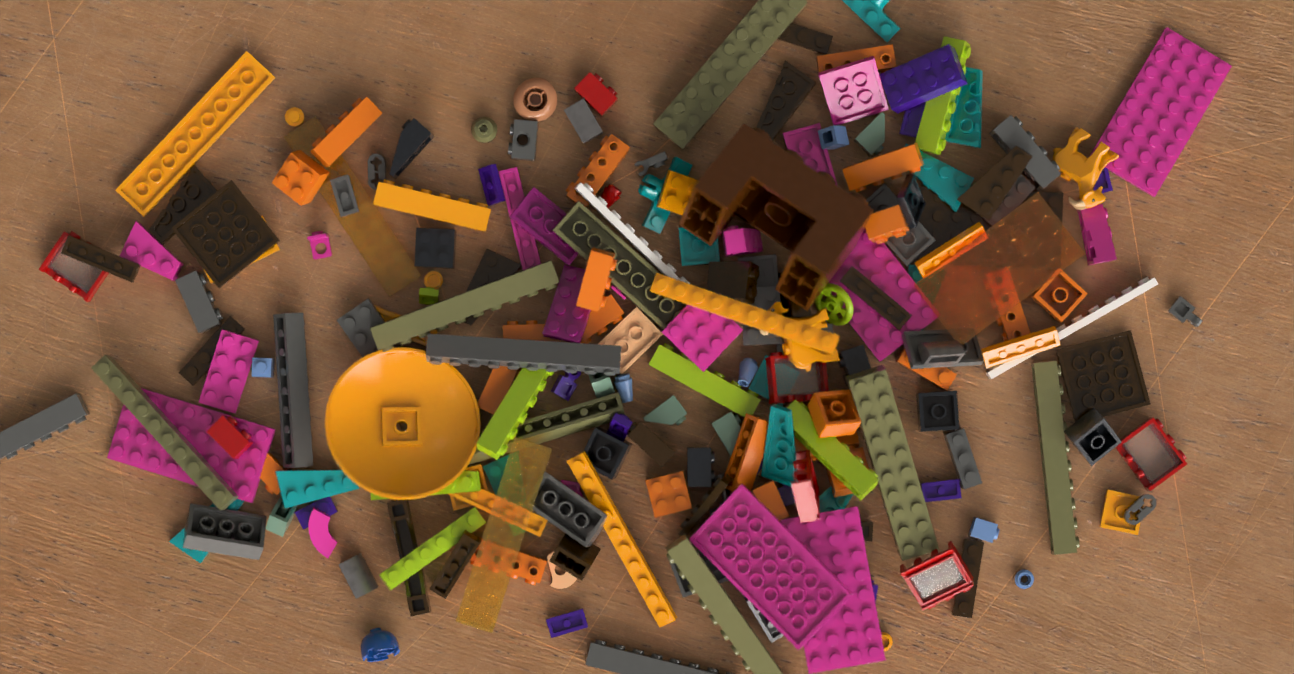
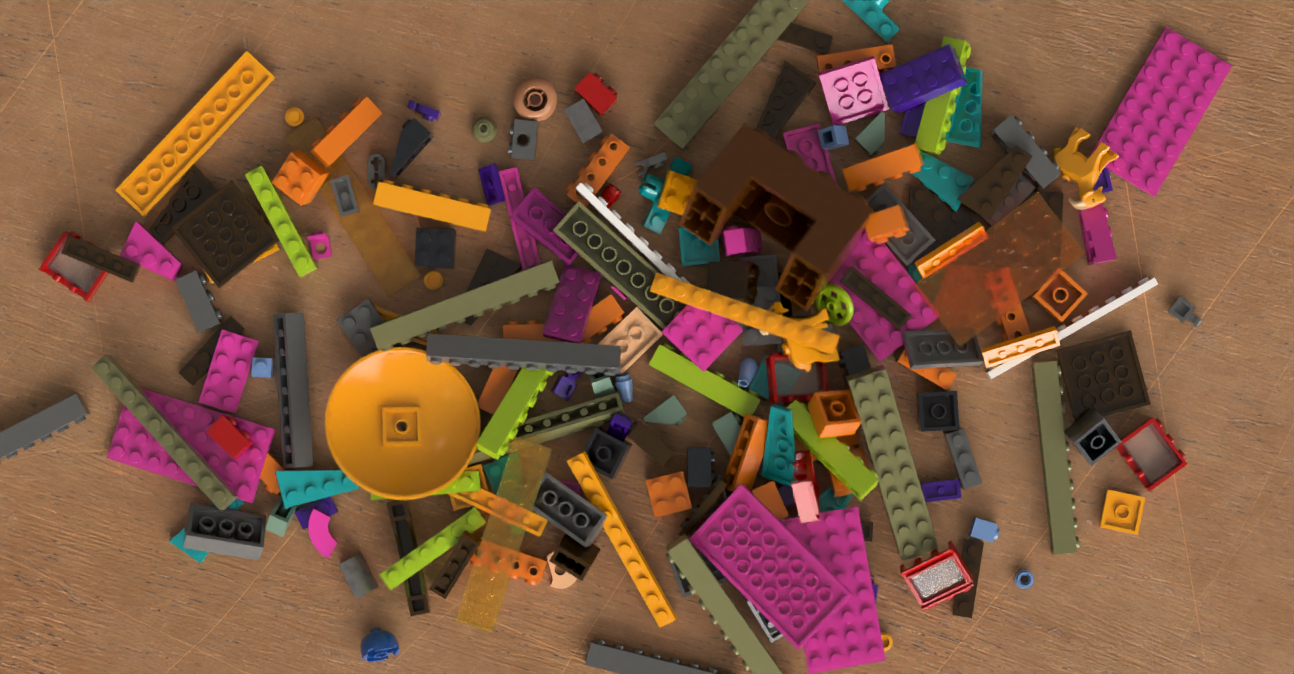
(281, 221): none -> lime brick
(428, 113): none -> dark purple plate
(428, 296): lime plate -> none
(567, 623): dark purple plate -> none
(596, 279): orange brick -> none
(911, 200): black tile -> none
(940, 352): flat silver brick -> none
(1136, 506): dark grey beam -> none

